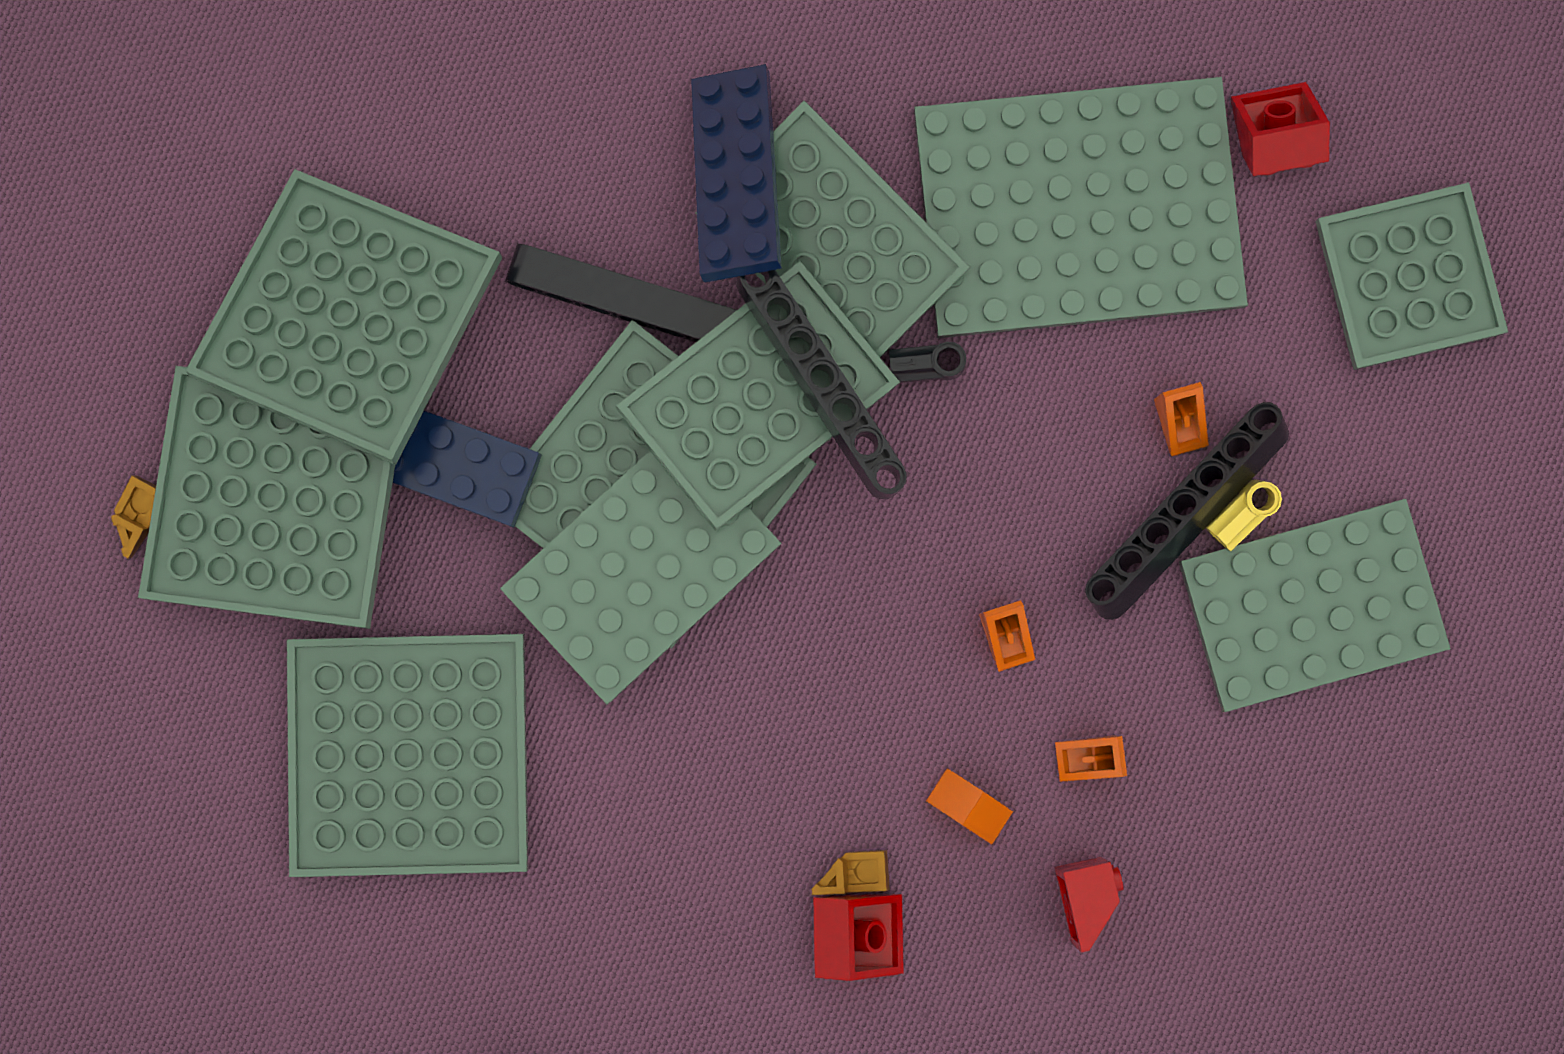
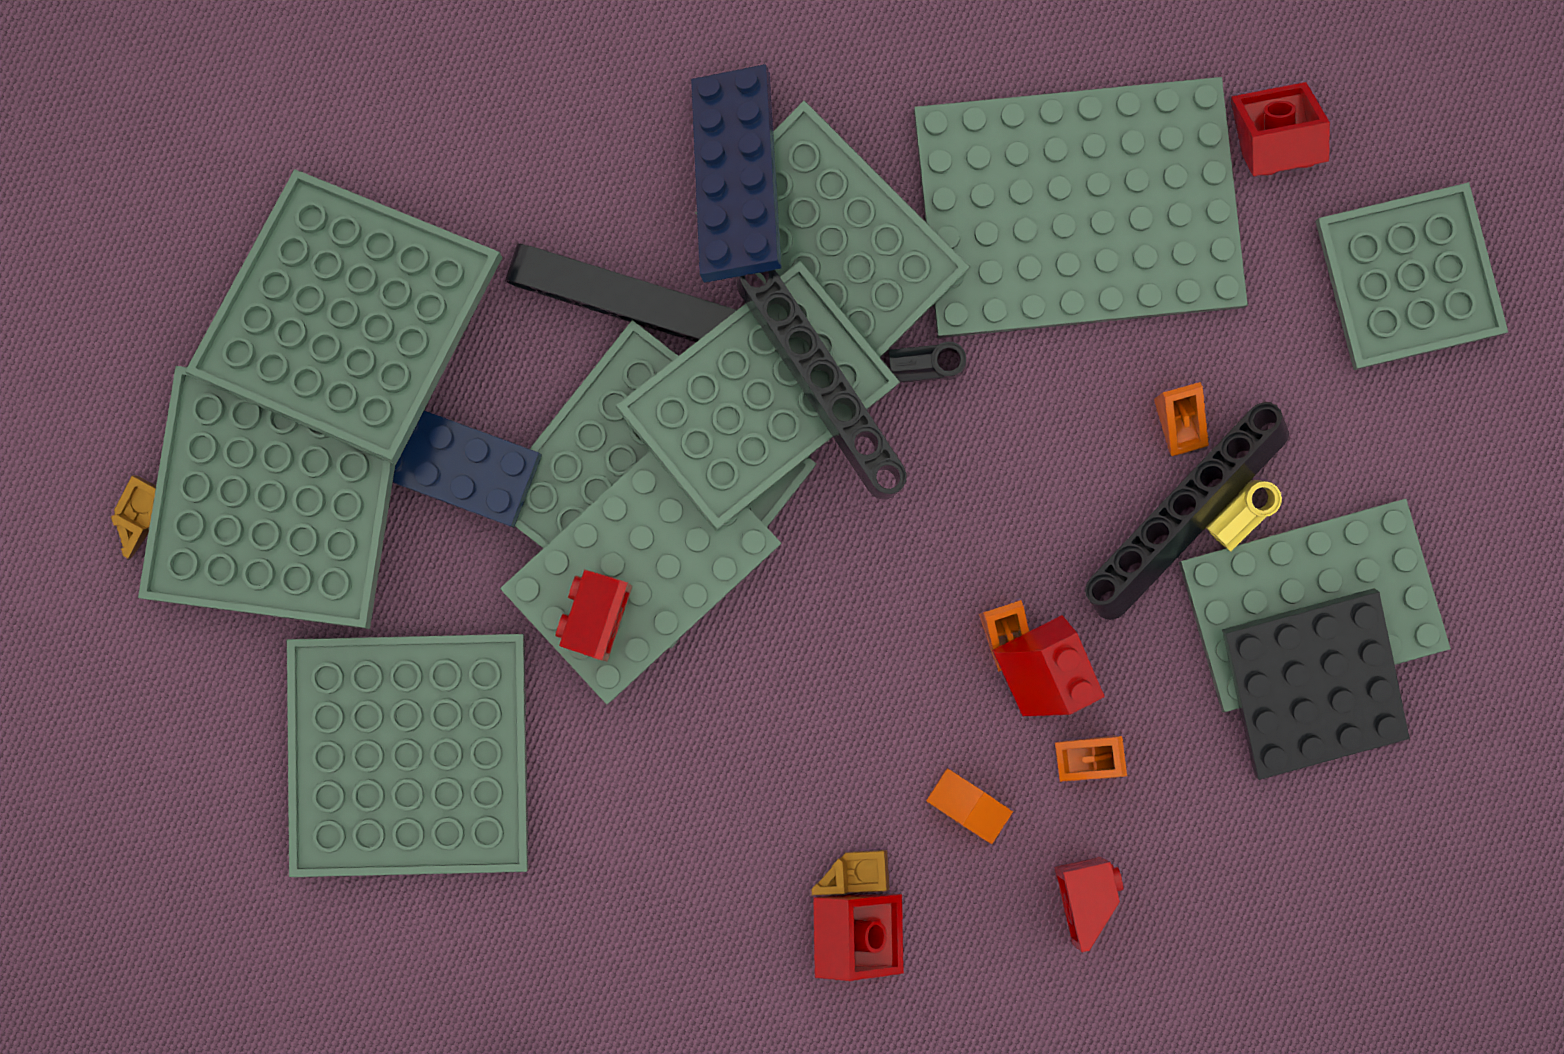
(594, 614): none -> red slope
(1049, 670): none -> red slope
(1316, 683): none -> black plate

